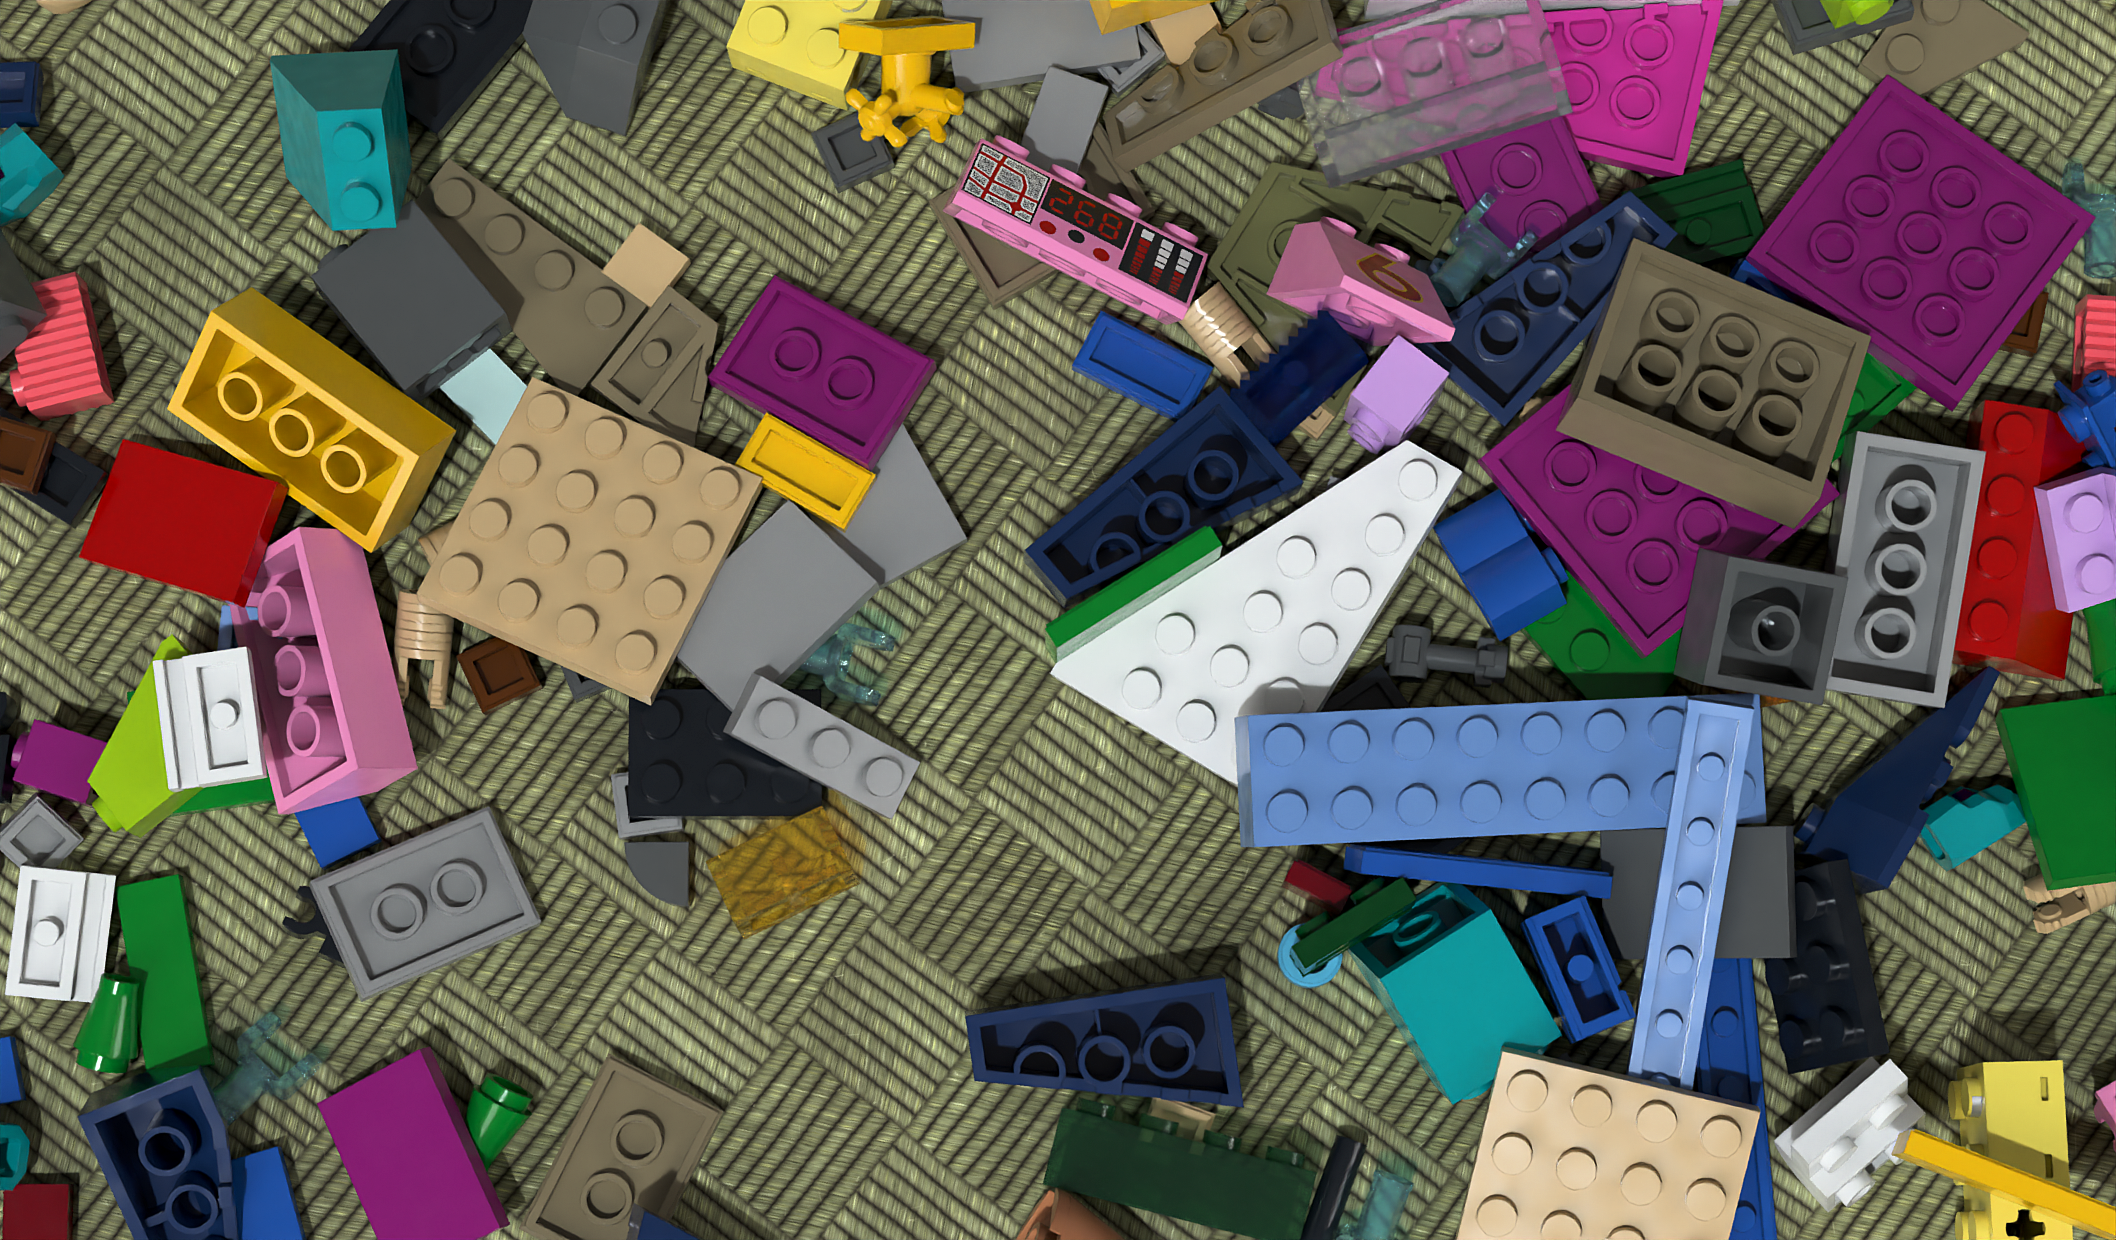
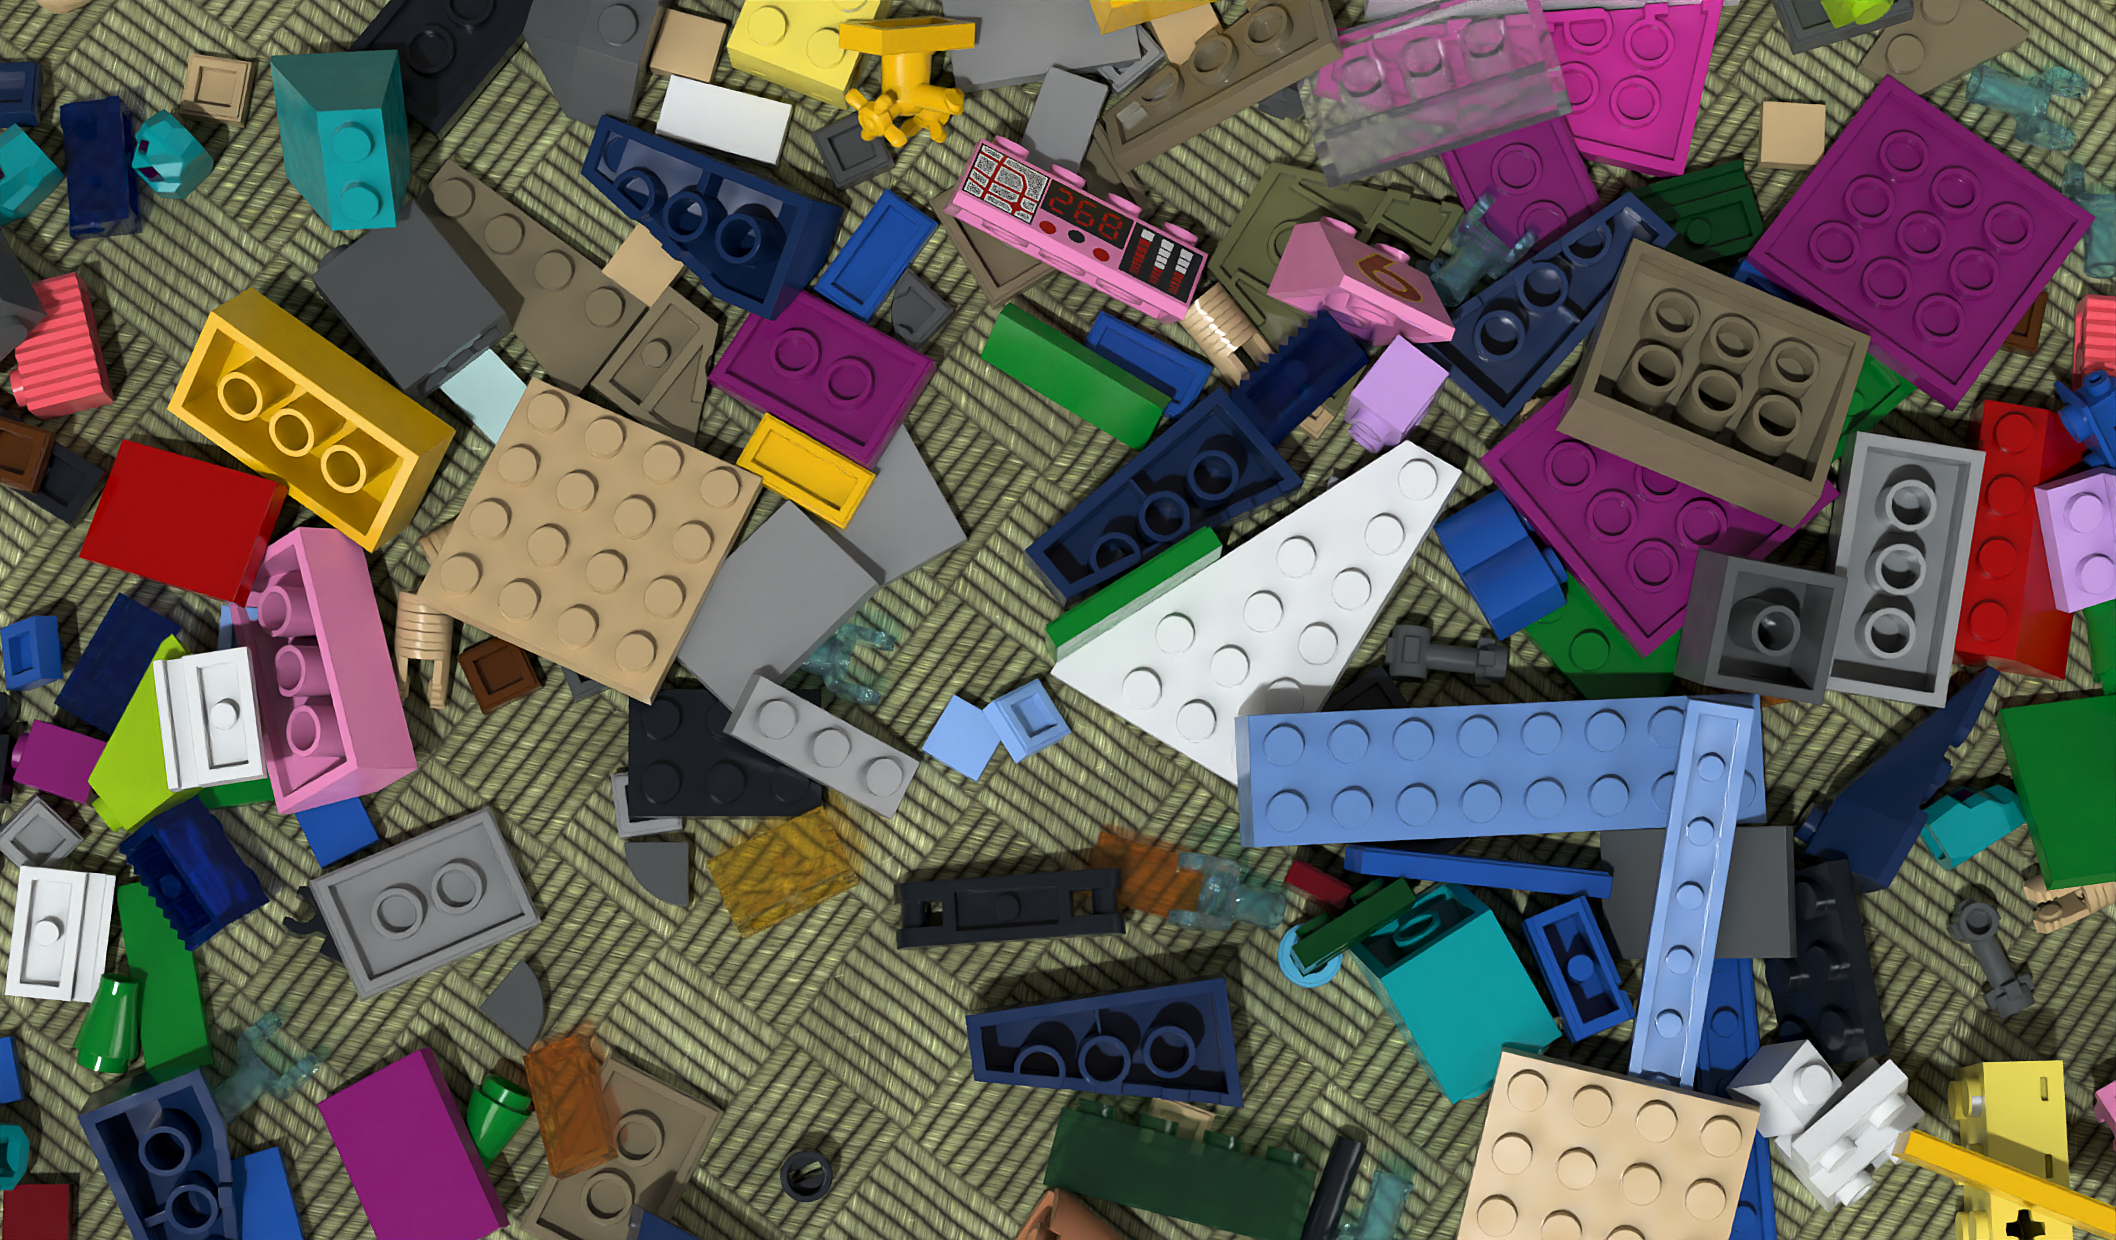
(32, 653): none -> blue plate
(99, 169): none -> clear blue hinge
(114, 663): none -> clear blue hinge
(170, 157): none -> teal rock
(193, 873): none -> clear blue brick
(217, 90): none -> tan tile
(518, 1005): none -> dark grey tile
(570, 1106): none -> clear orange tile
(688, 46): none -> tan tile
(724, 121): none -> white tile
(730, 226): none -> dark blue wedge
(811, 1186): none -> black hinge
(876, 257): none -> blue tile
(917, 311): none -> dark grey tile
(963, 739): none -> light blue tile
(1009, 908): none -> black plate
(1026, 720): none -> light blue tile
(1075, 377): none -> green tile
(1150, 876): none -> clear orange tile
(1225, 898): none -> clear light blue piece
(1788, 1086): none -> white brick
(1791, 135): none -> tan tile
(1975, 925): none -> dark grey bar
(2028, 102): none -> clear light blue piece

